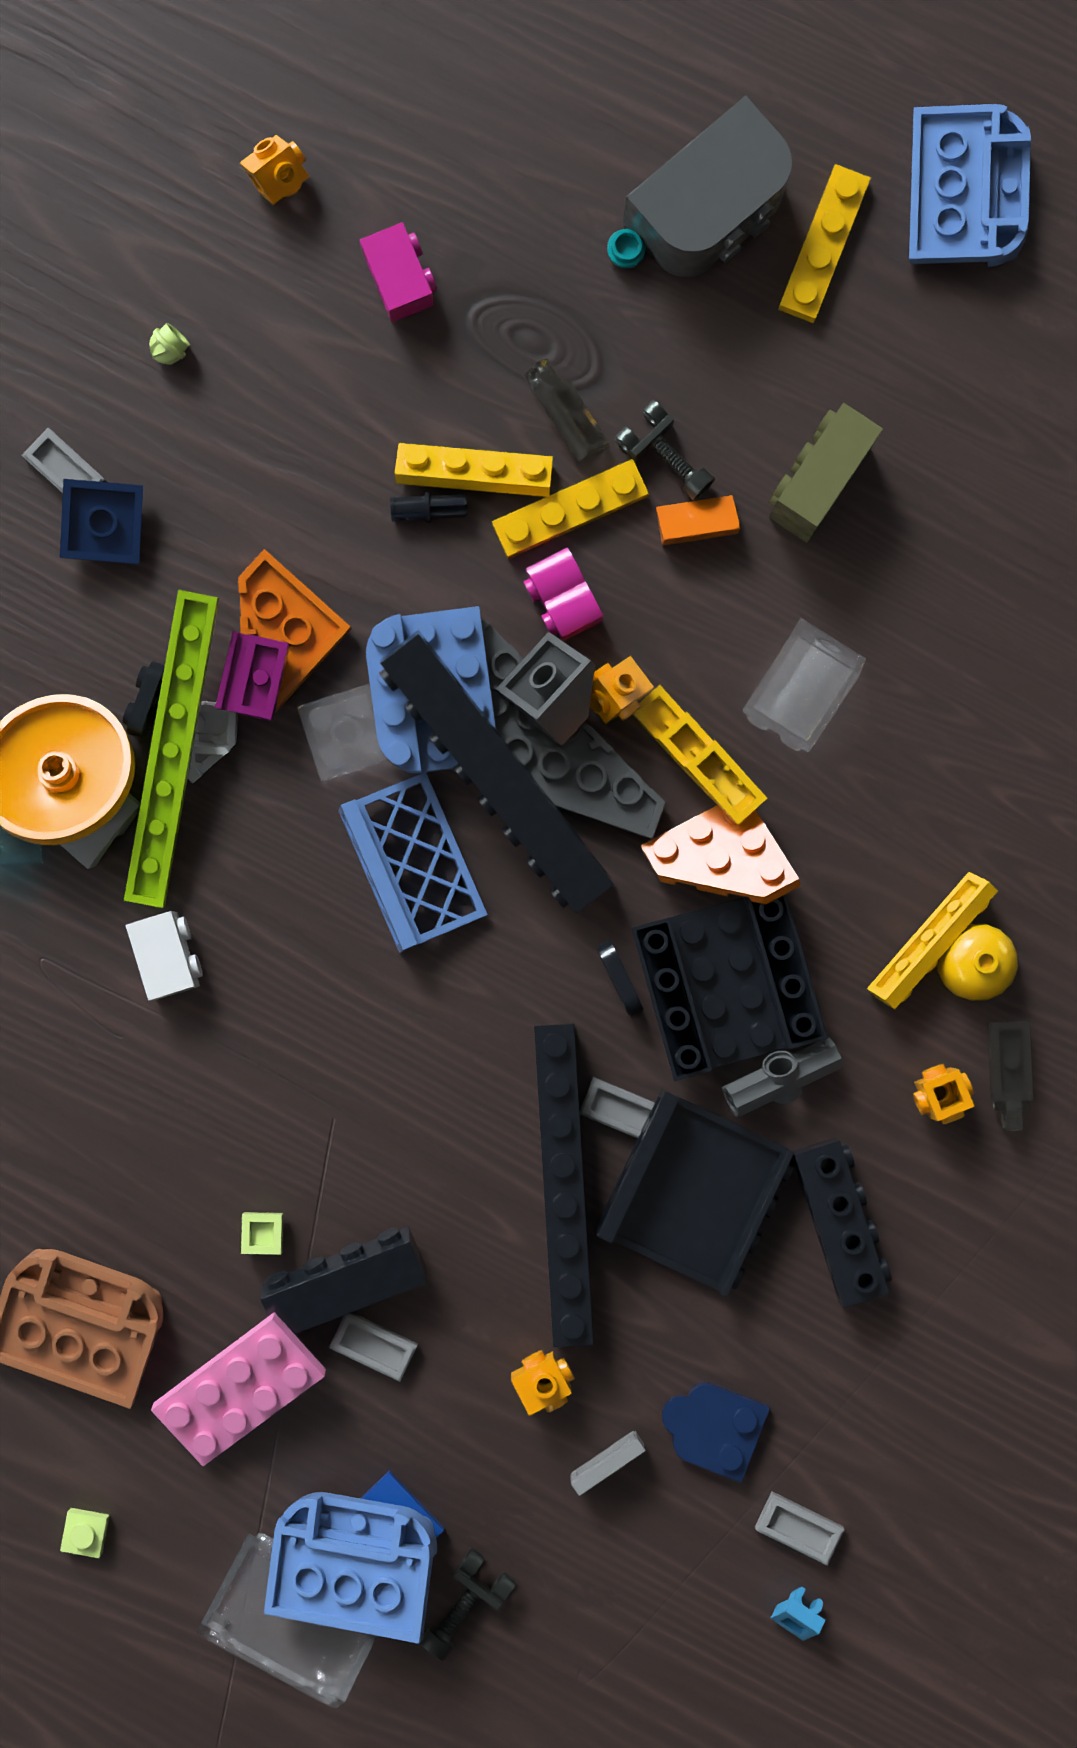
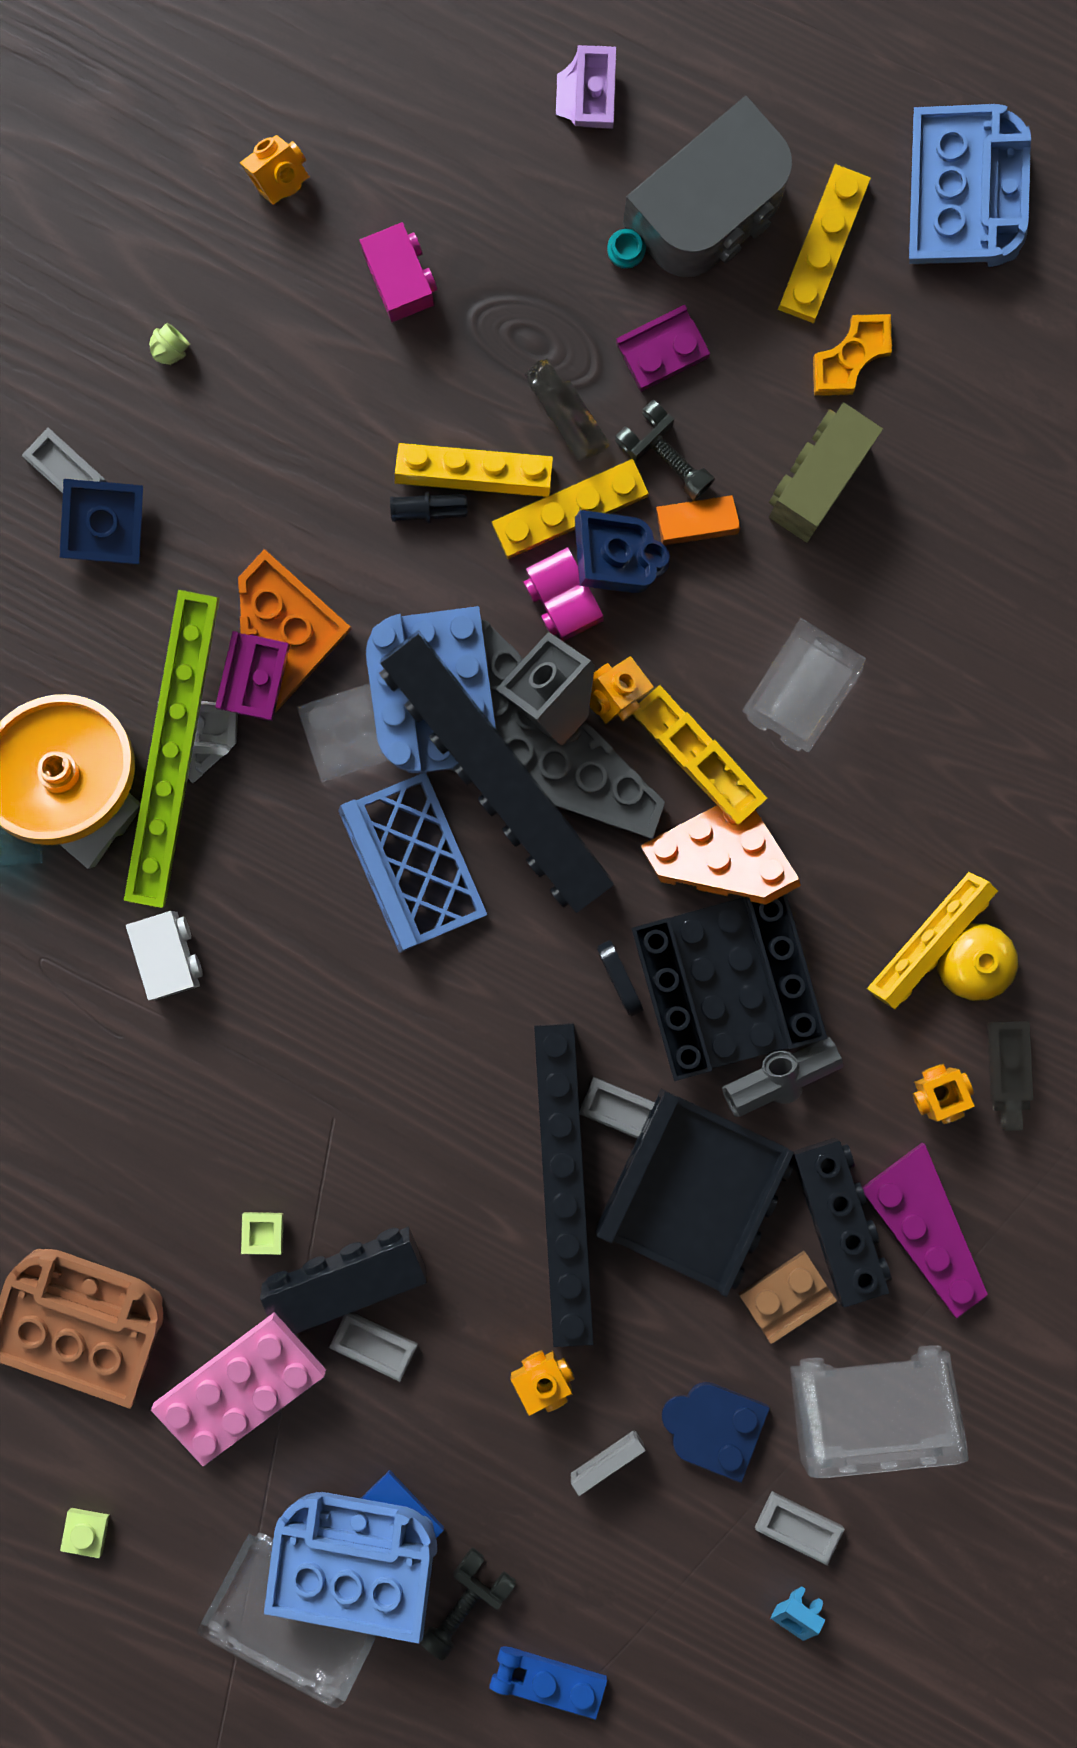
(141, 714): black plate -> none
(549, 1682): none -> blue plate
(588, 87): none -> lavender slope
(617, 552): none -> dark blue plate
(662, 348): none -> magenta plate
(787, 1297): none -> medium nougat plate
(838, 368): none -> light orange tile
(878, 1415): none -> clear windscreen
(922, 1220): none -> magenta wing

